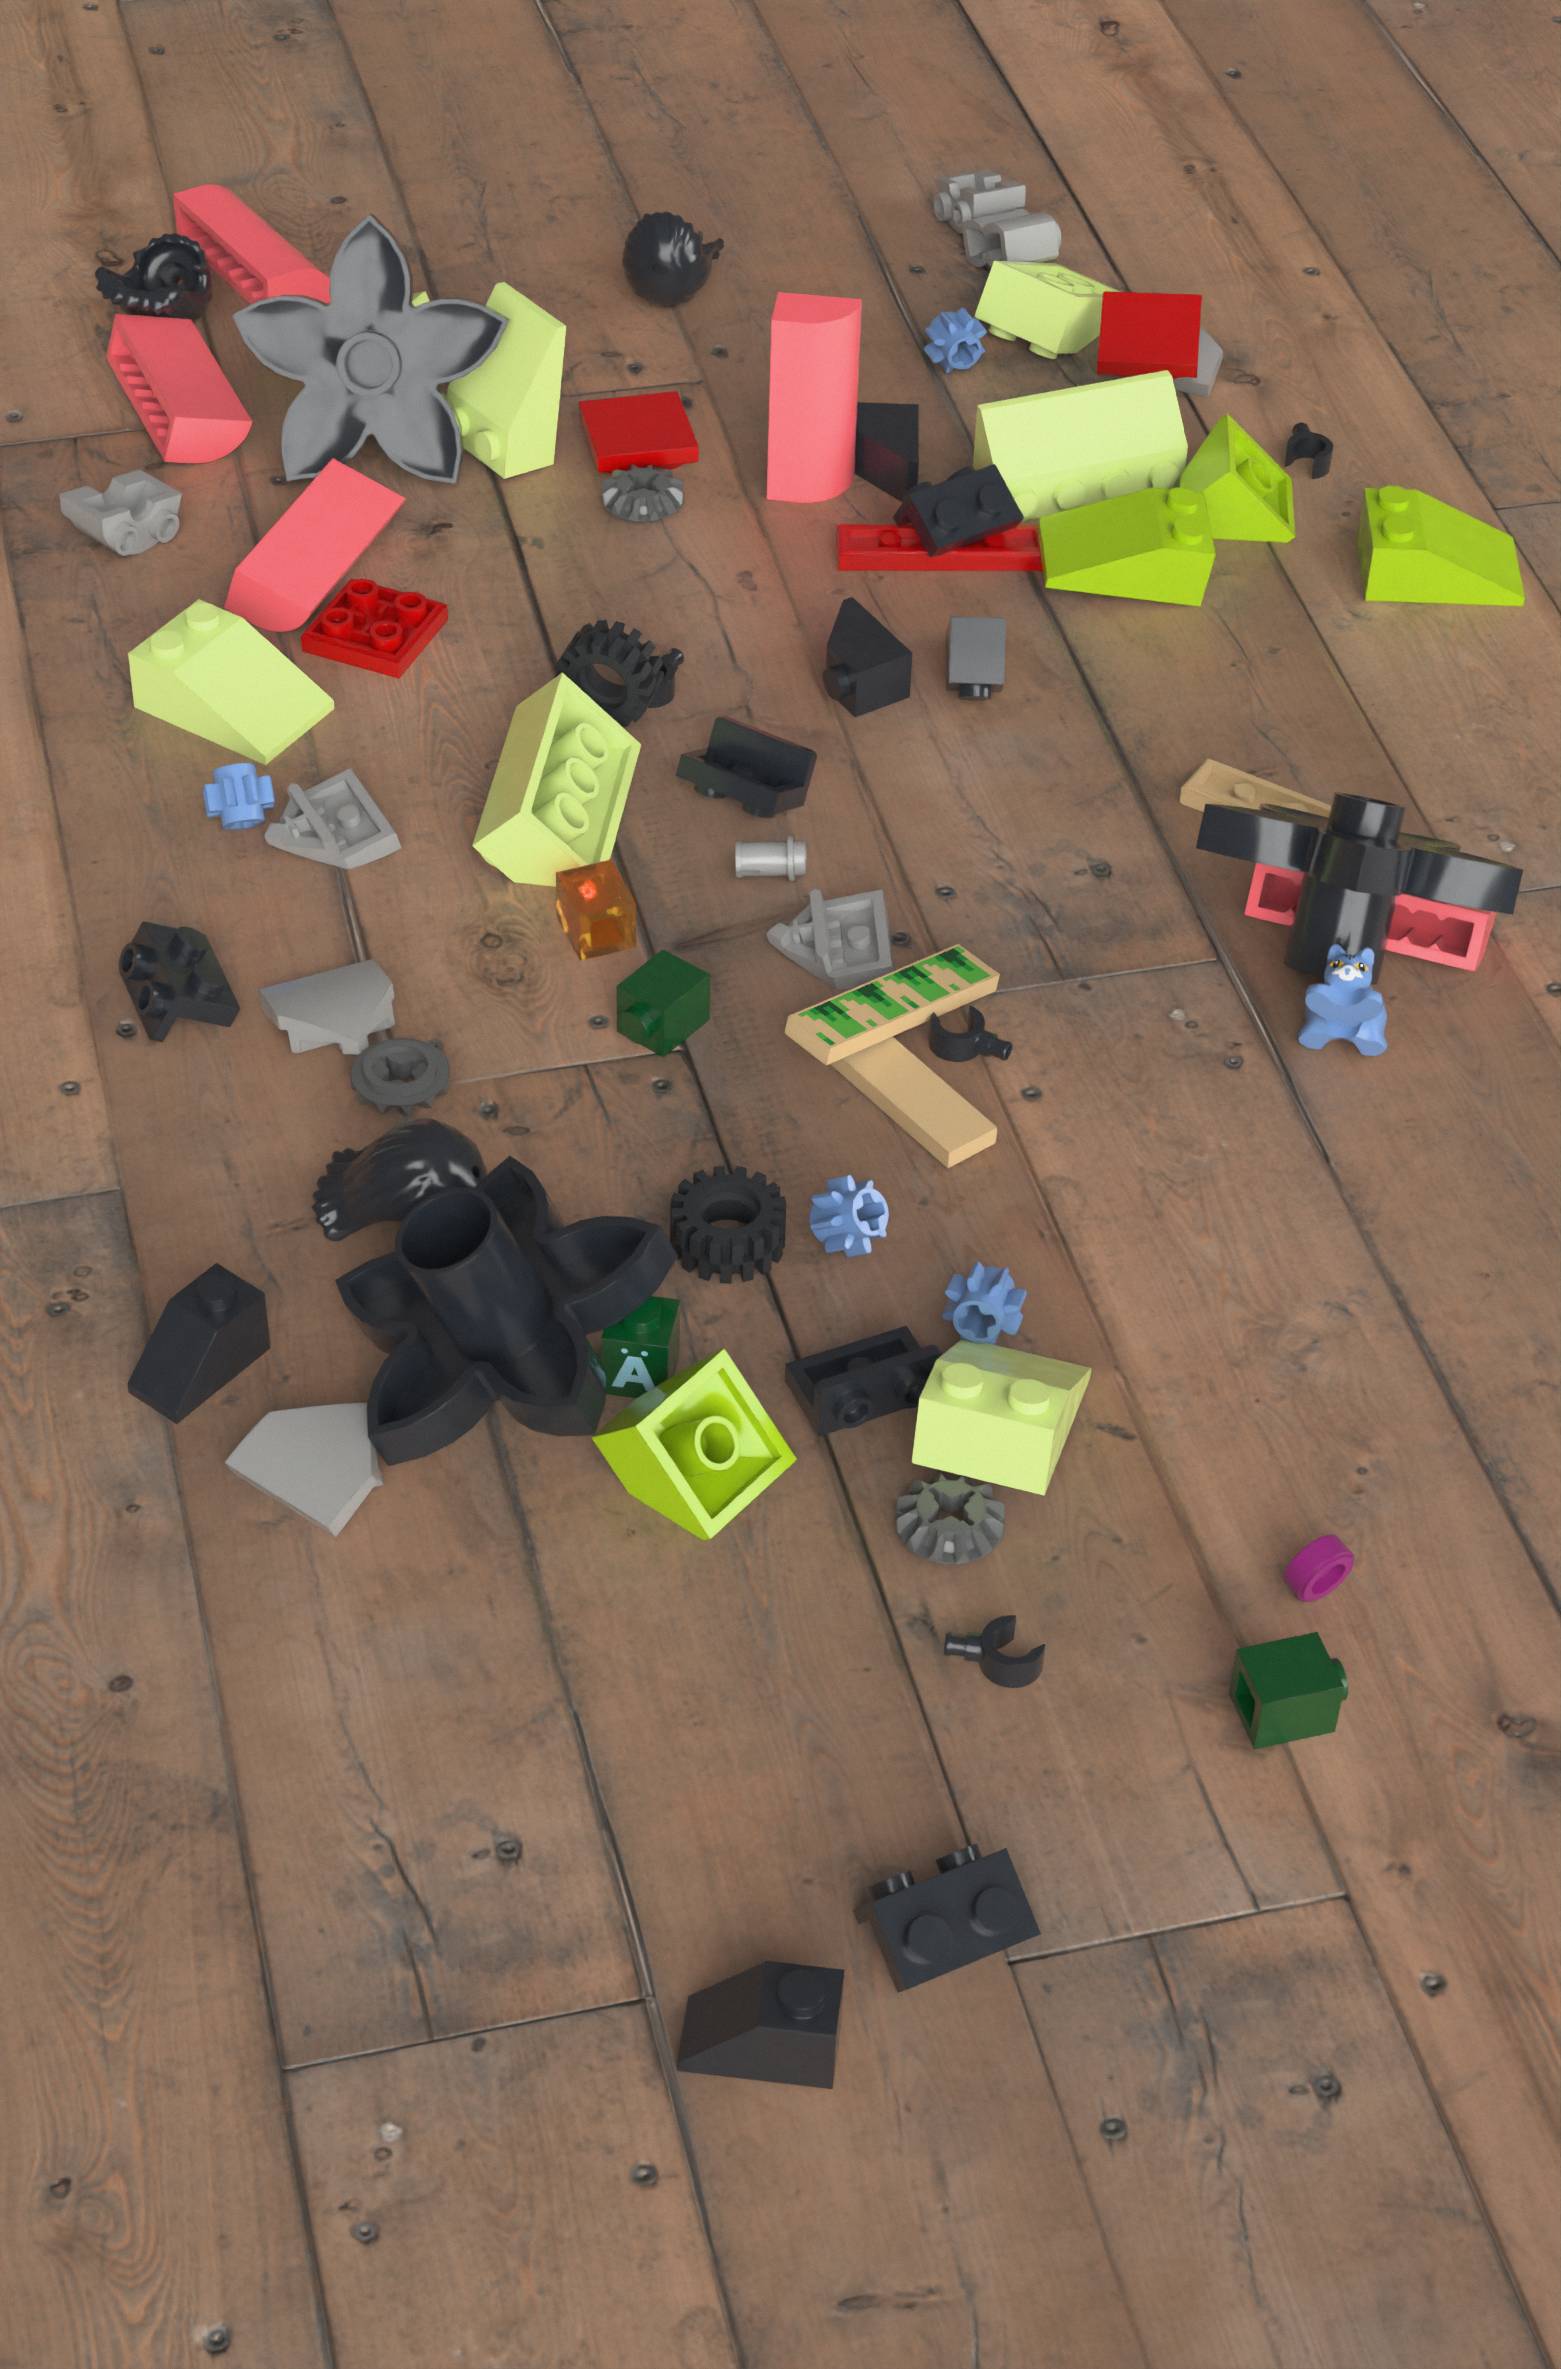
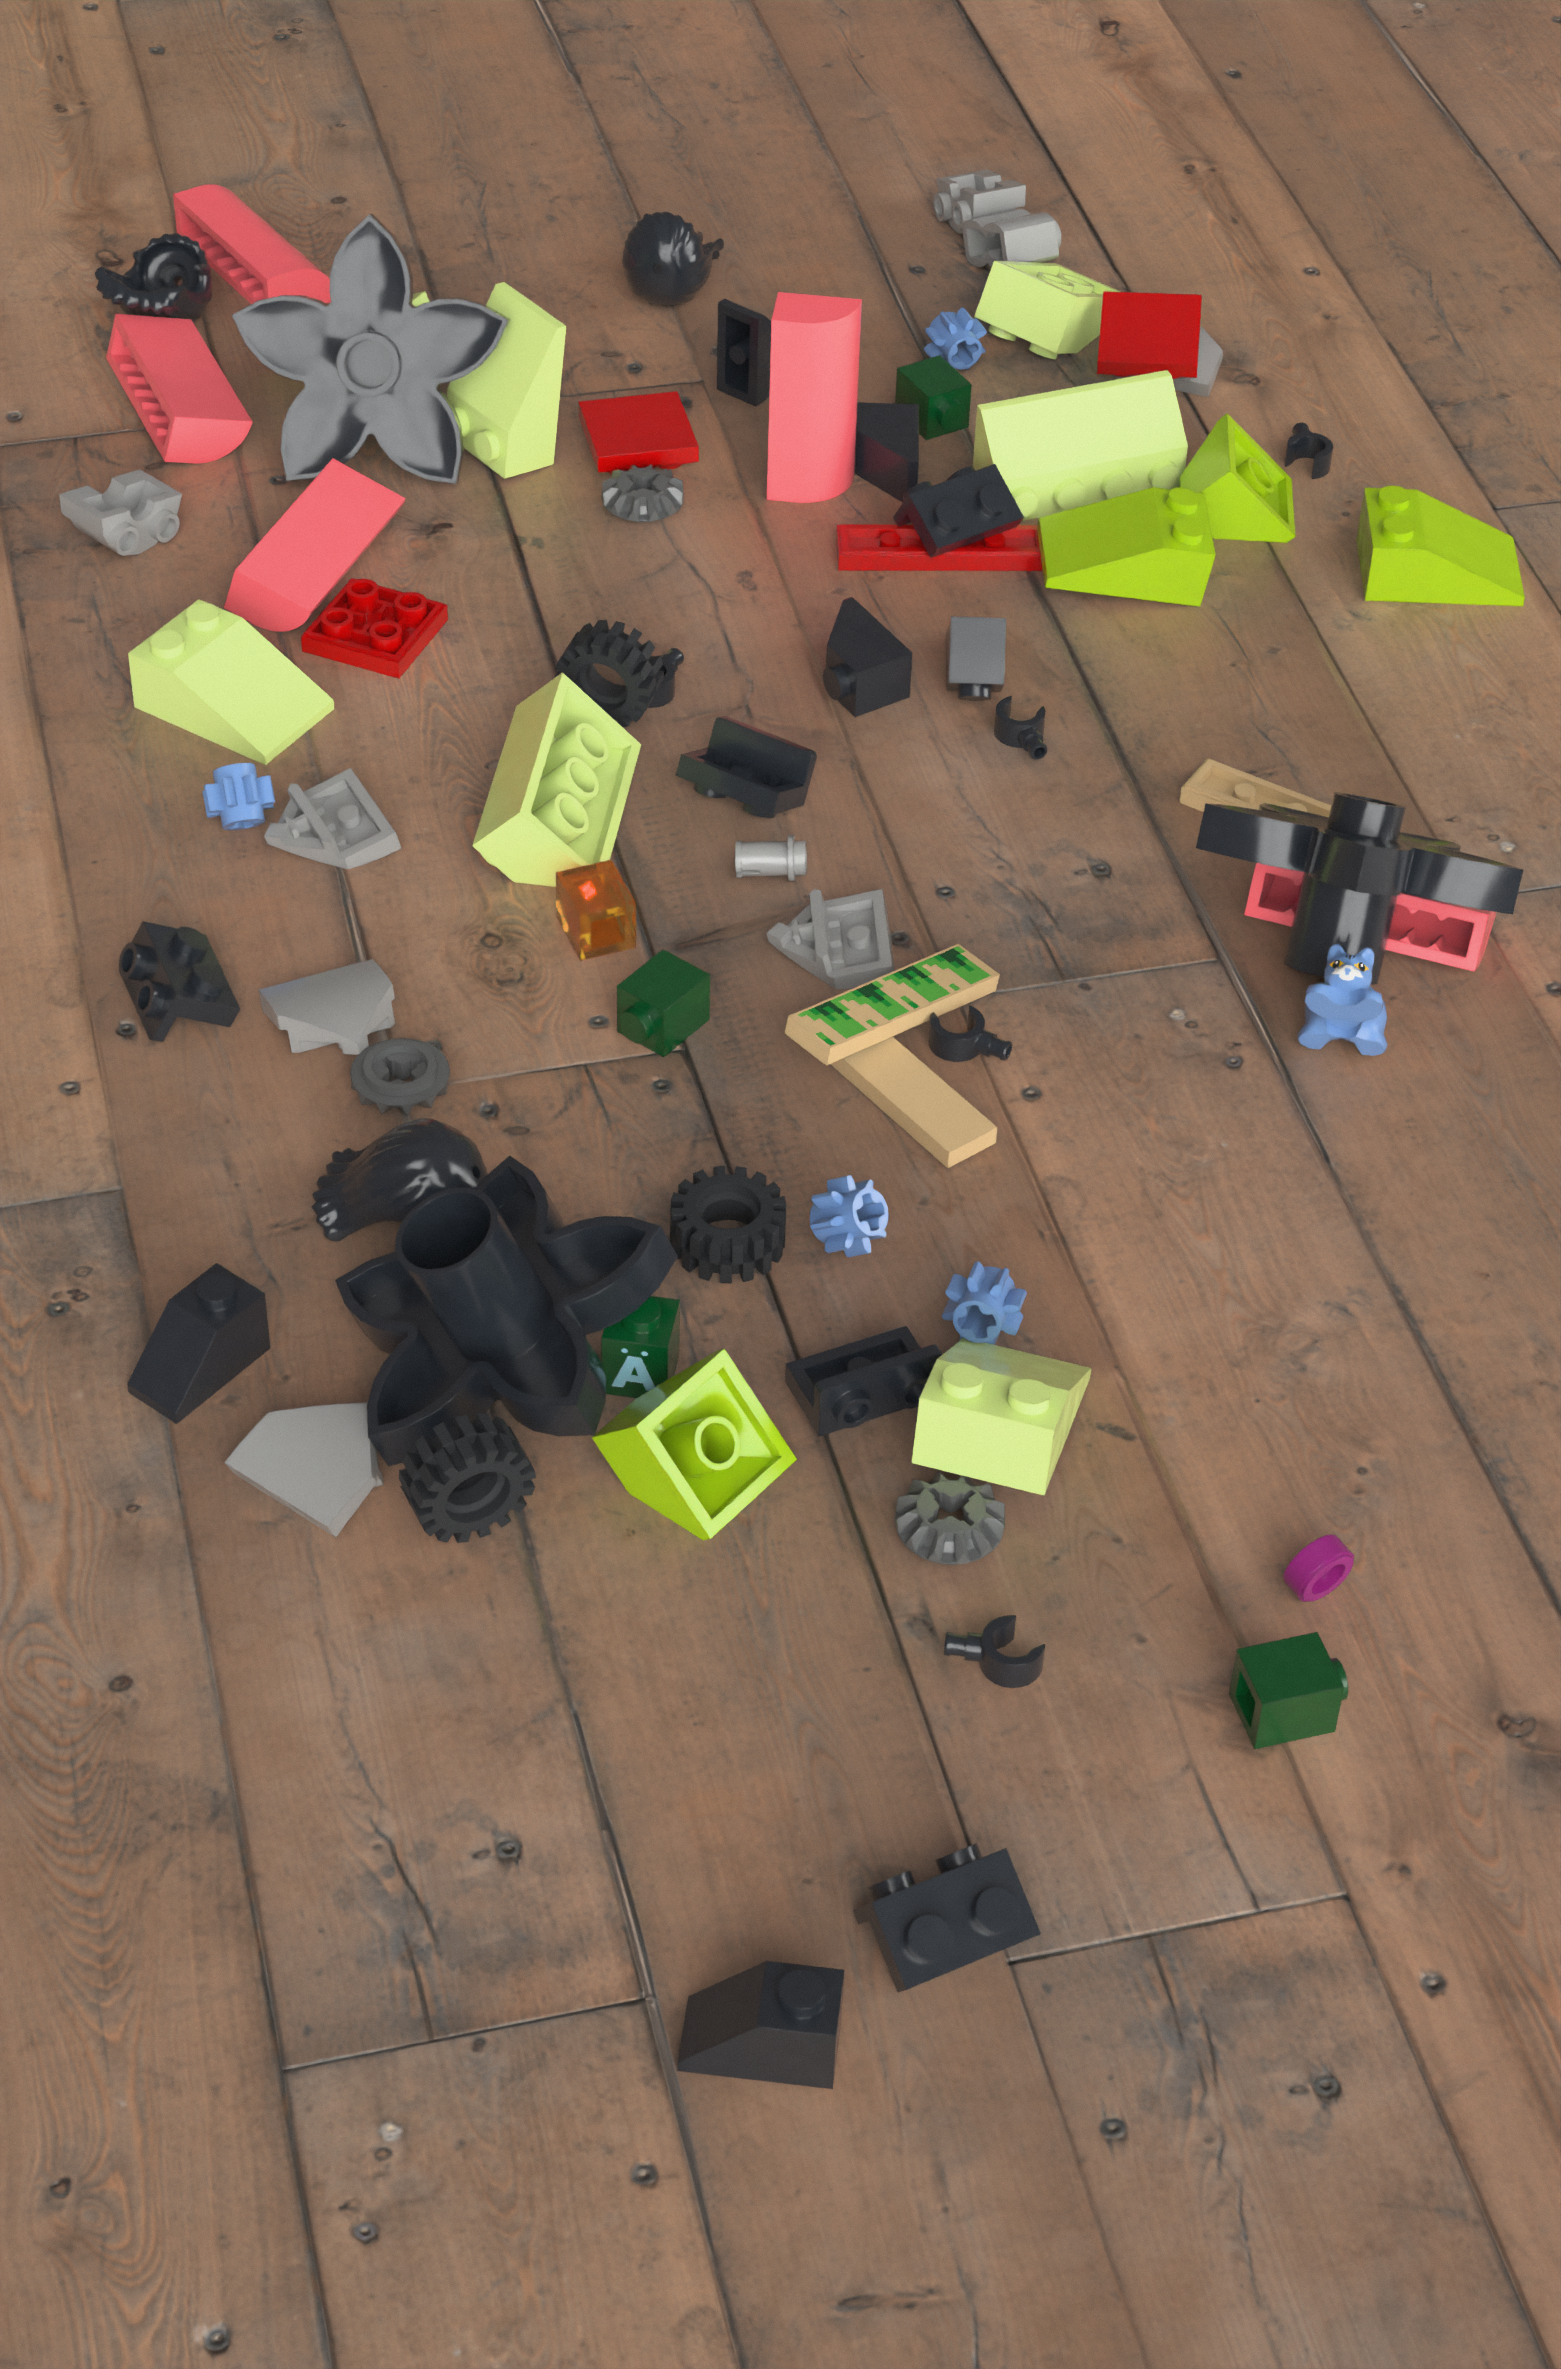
(467, 1478): none -> black tyre
(743, 353): none -> black slope
(939, 391): none -> dark green brick
(1020, 734): none -> black piece

